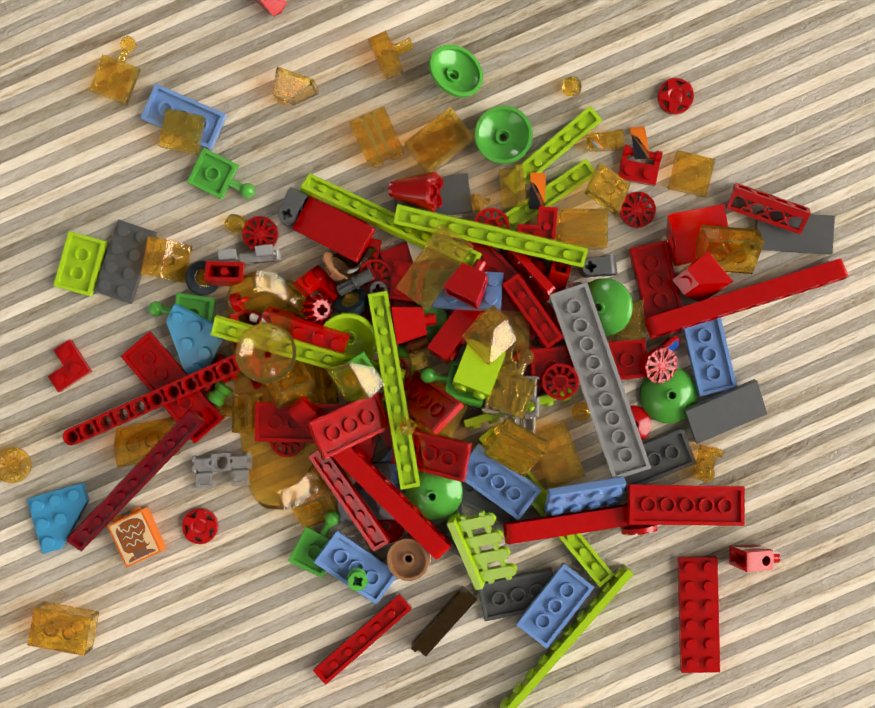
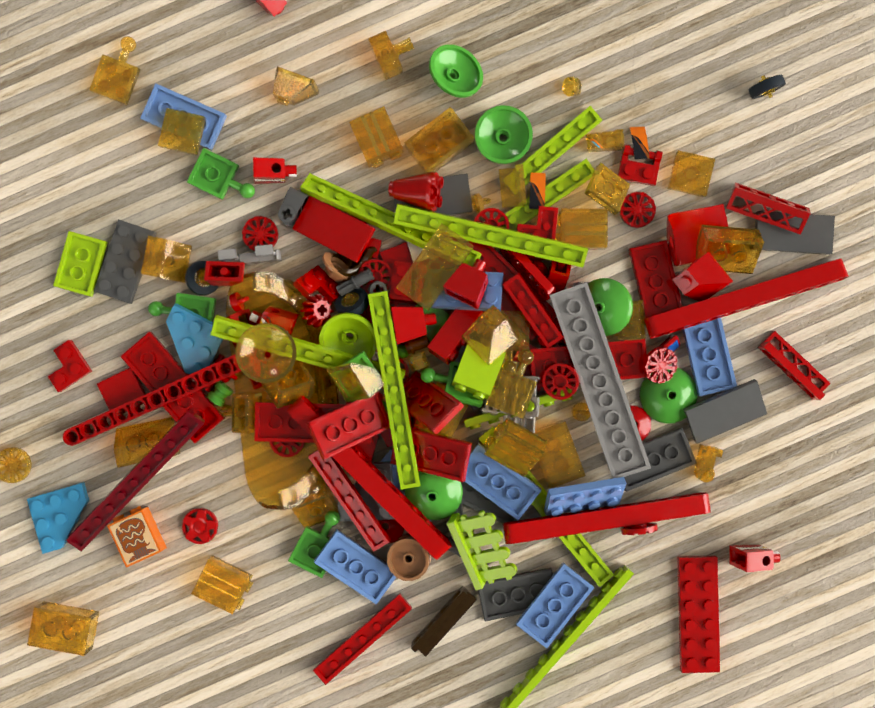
(121, 389): none -> red tile
(223, 585): none -> clear yellow brick
(235, 223): clear yellow tile -> none
(236, 464): light grey piece -> none
(264, 168): none -> red torso
(318, 335): red plate -> none
(359, 575): bright green wheel -> none
(407, 426): clear yellow hinge -> none
(601, 266): dark grey piece -> none
(675, 96): red wheel -> none
(686, 505): red plate -> none
(767, 86): none -> black wheel
(791, 369): none -> red fence

